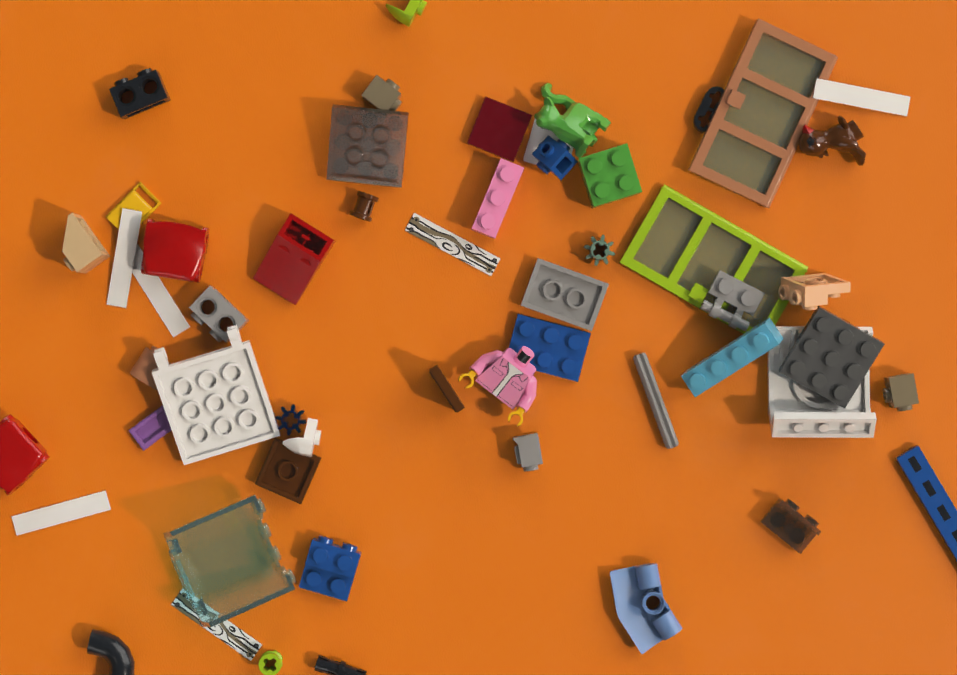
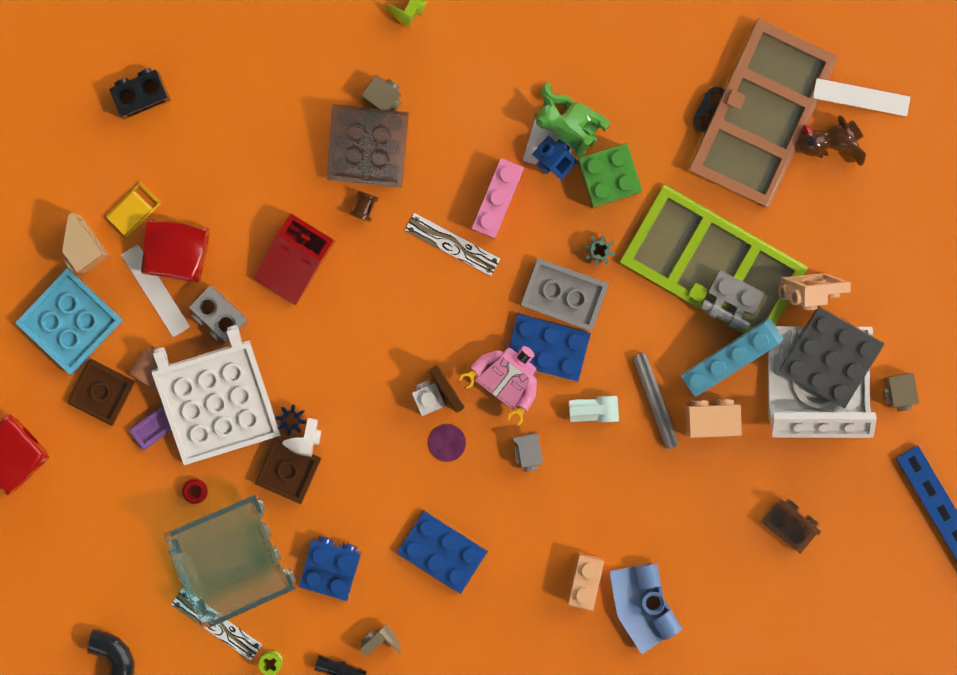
(61, 513): white sticker -> none
(69, 321): none -> medium azure plate
(101, 392): none -> reddish brown tile
(124, 258): white sticker -> none
(186, 491): none -> red plate
(373, 640): none -> dark tan plate
(428, 397): none -> white brick
(442, 552): none -> blue plate
(447, 442): none -> flat silver sticker
(499, 129): dark red tile -> none
(585, 581): none -> light nougat brick
(598, 409): none -> light aqua piece
(713, 419): none -> light nougat brick

